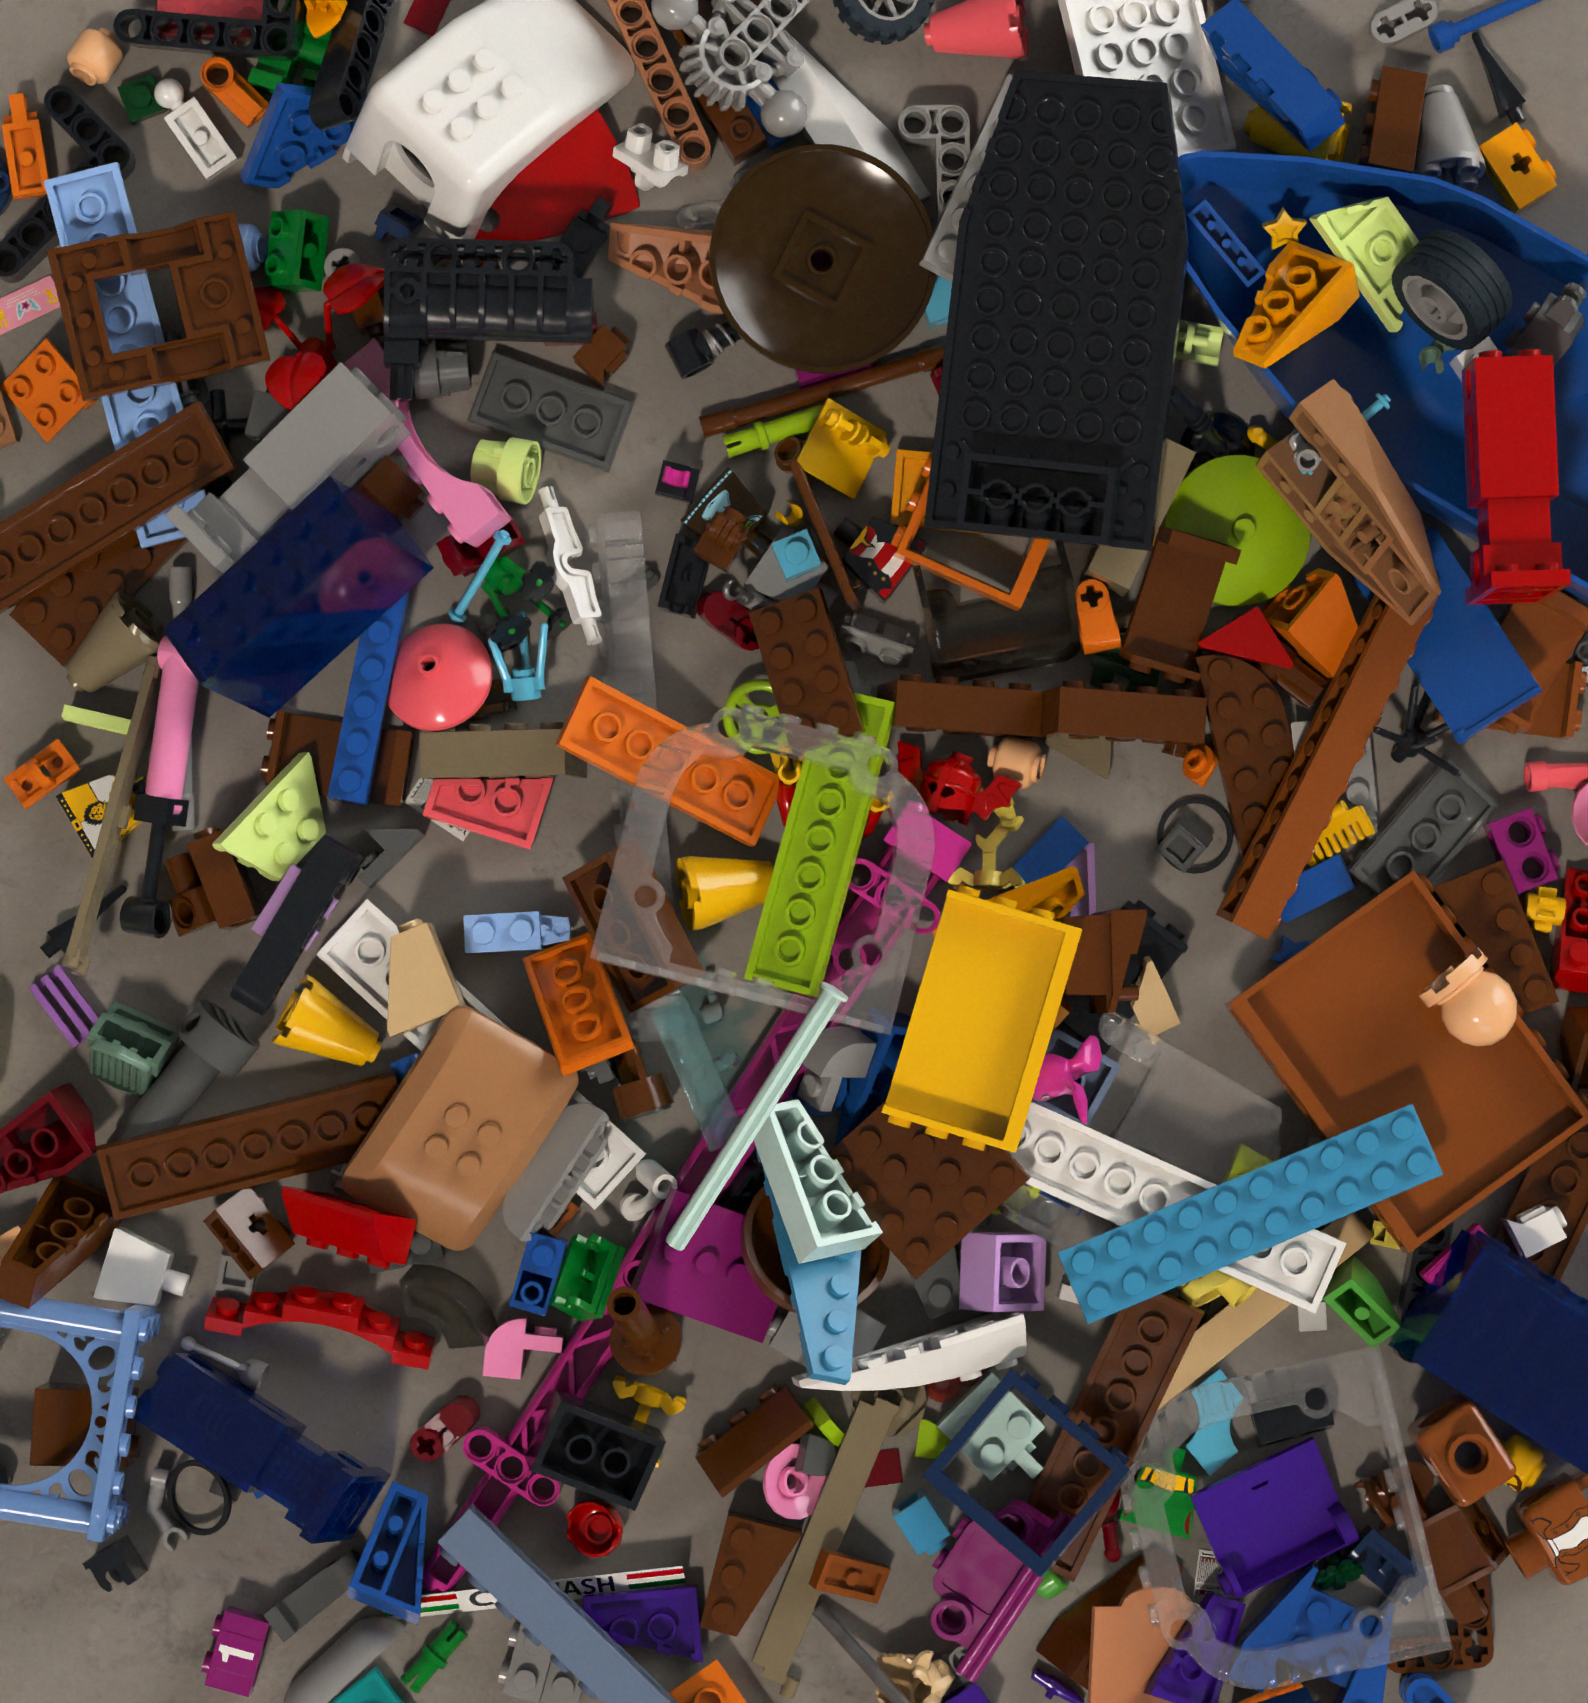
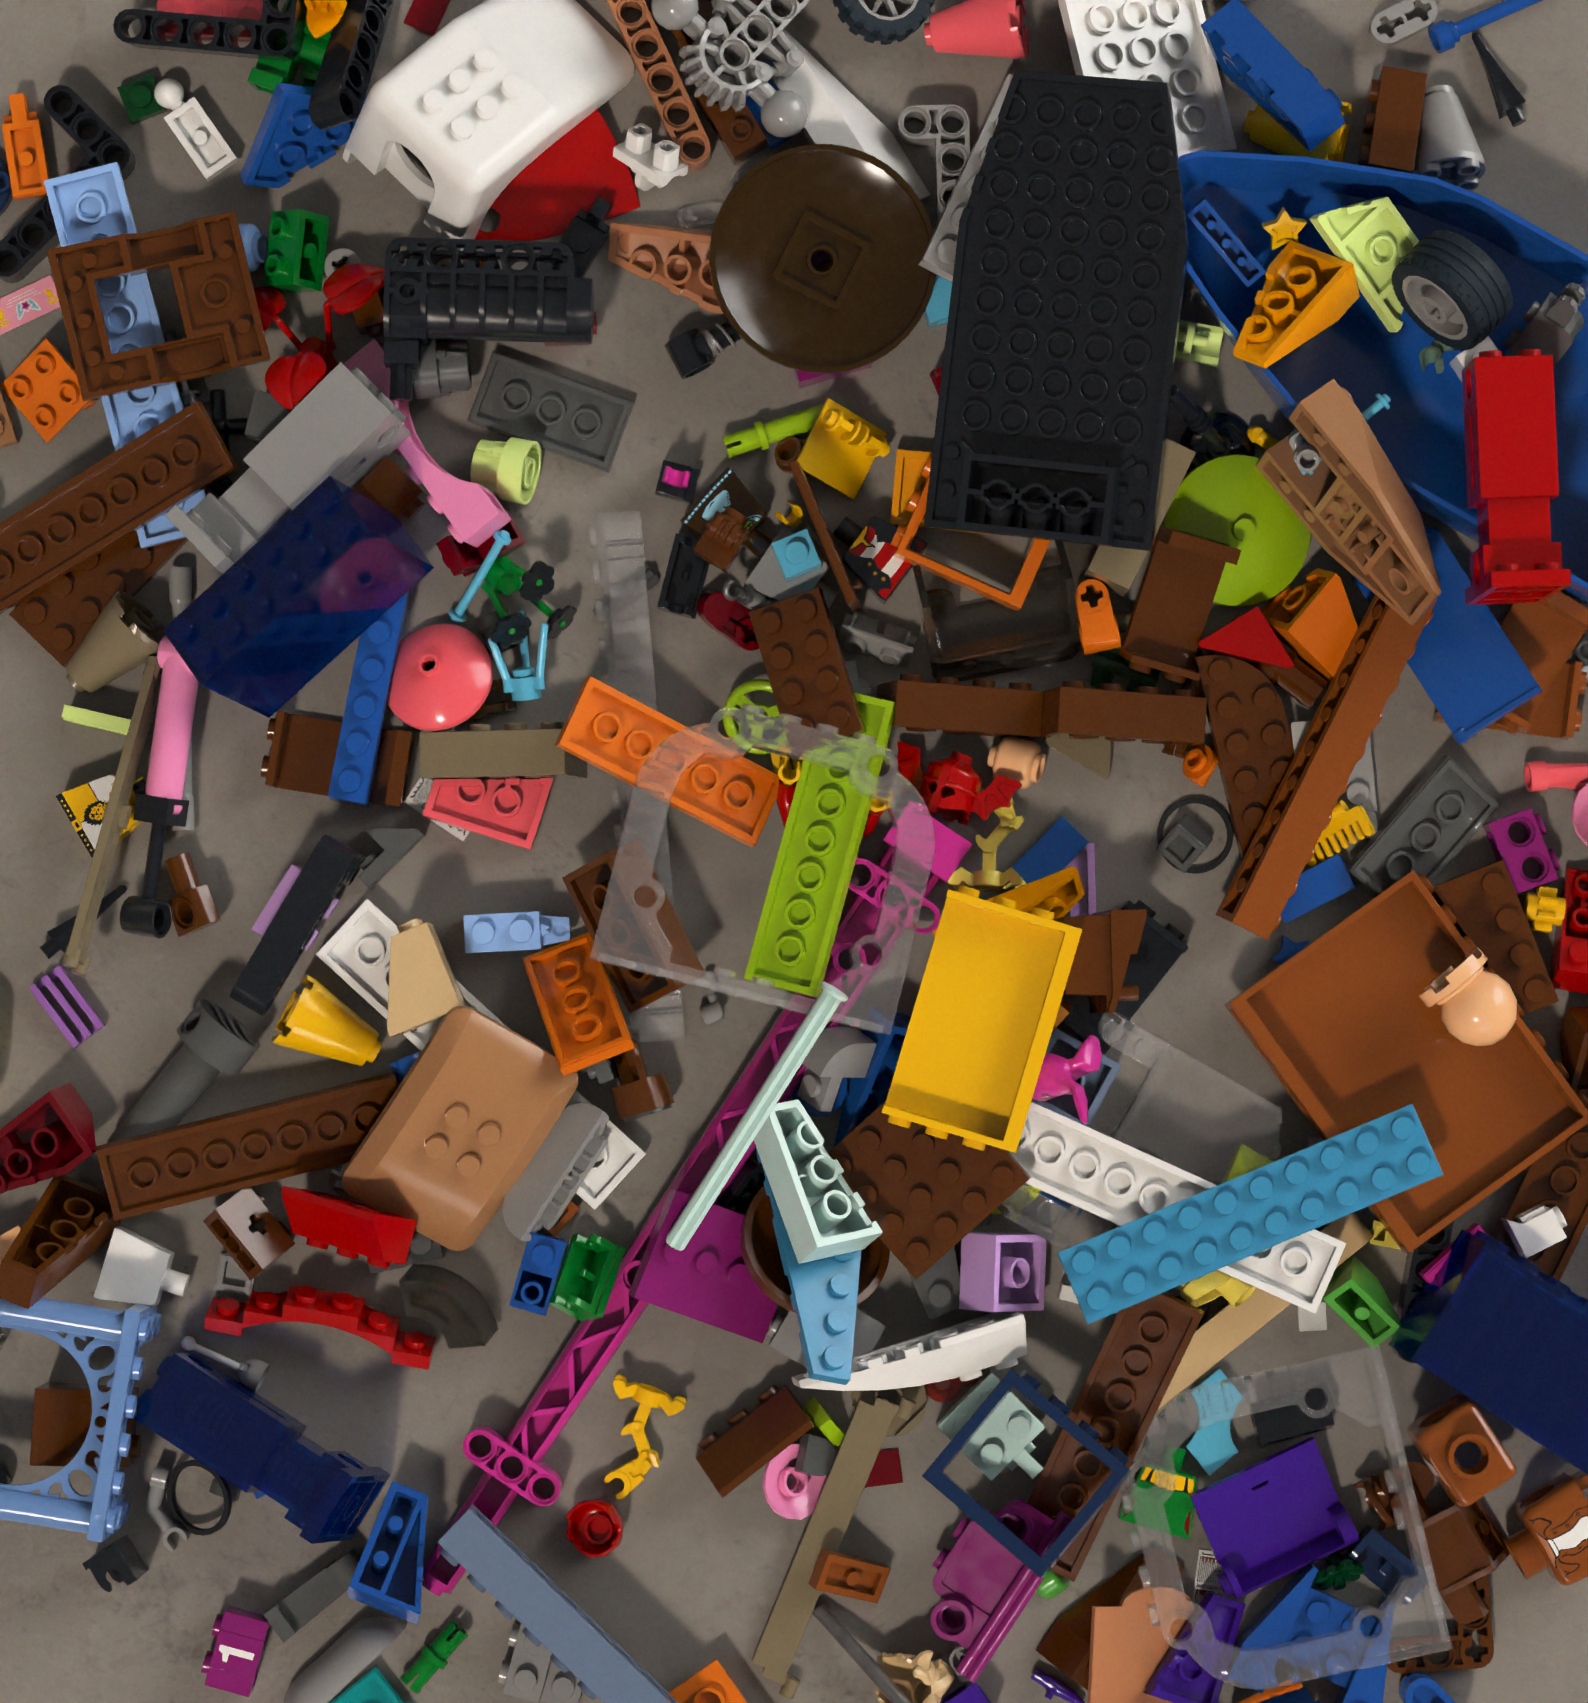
(32, 784): orange hips -> none
(94, 56): light nougat head -> none
(129, 1048): sand green piece -> none
(224, 882): reddish brown brick -> none
(235, 93): orange piece -> none
(278, 823): yellowish green wing -> none
(397, 222): dark blue tile -> none
(457, 1415): dark red piece -> none
(507, 1347): bright pink brick -> none
(574, 1587): white sticker -> none
(575, 583): white piece -> none
(595, 1449): black brick -> none
(604, 354): reddish brown window -> none
(643, 1335): reddish brown piece -> none
(651, 1619): dark purple wing -> none
(656, 1180): white plant -> none
(698, 1071): clear light blue plate -> none
(719, 888): yellow cone -> none
(732, 418): reddish brown piece -> none
(744, 1569): reddish brown wedge -> none
(921, 1523): dark azure piece -> none
(930, 1440): lime tile -> none
(1110, 1534): dark red piece -> none
(1154, 1006): tan slope -> none
(1413, 738): black plant -> none
(1520, 187): light orange brick -> none
(1527, 1460): yellow head -> none

